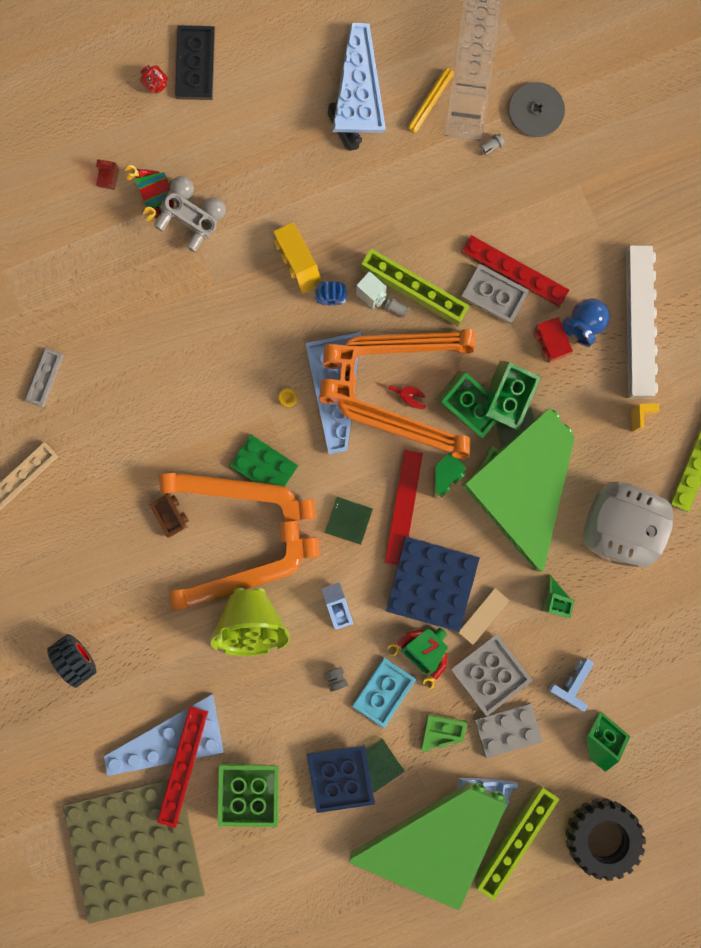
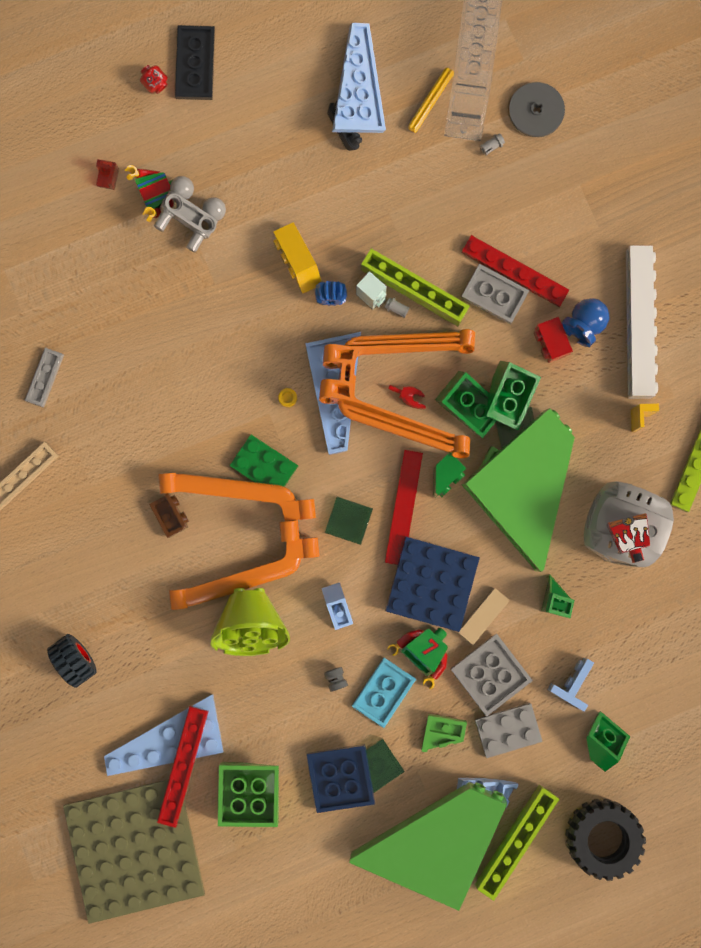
(631, 535): none -> torso

